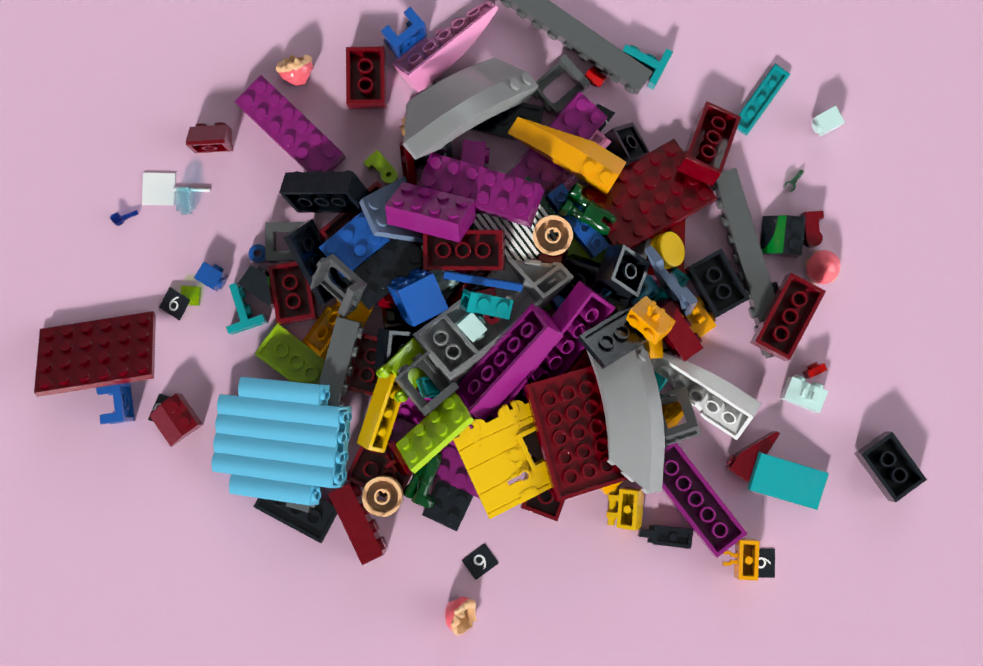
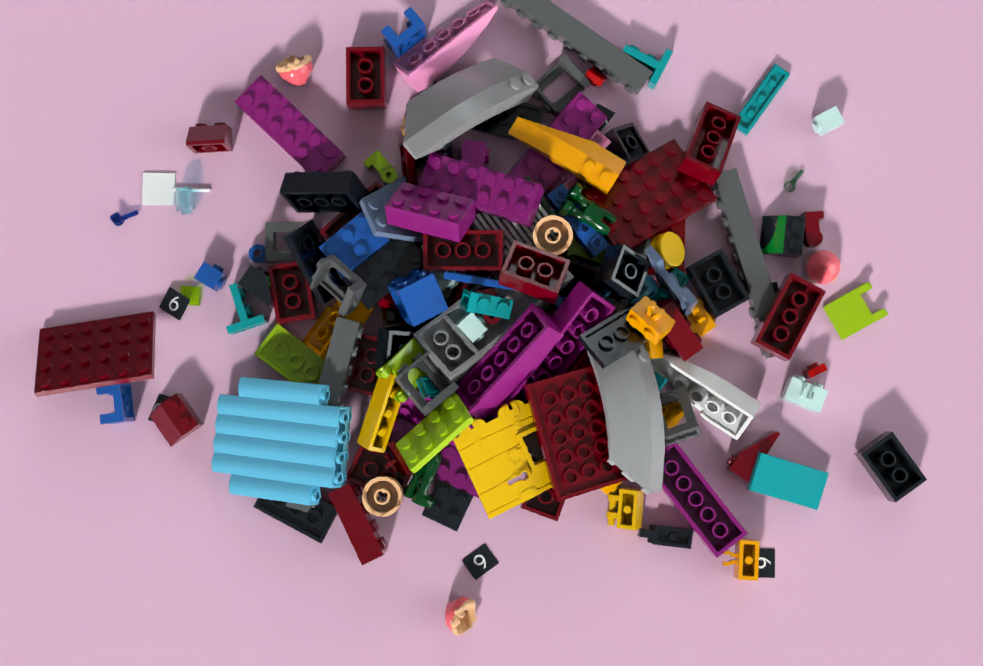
(534, 271): none -> dark red brick
(851, 313): none -> lime flag

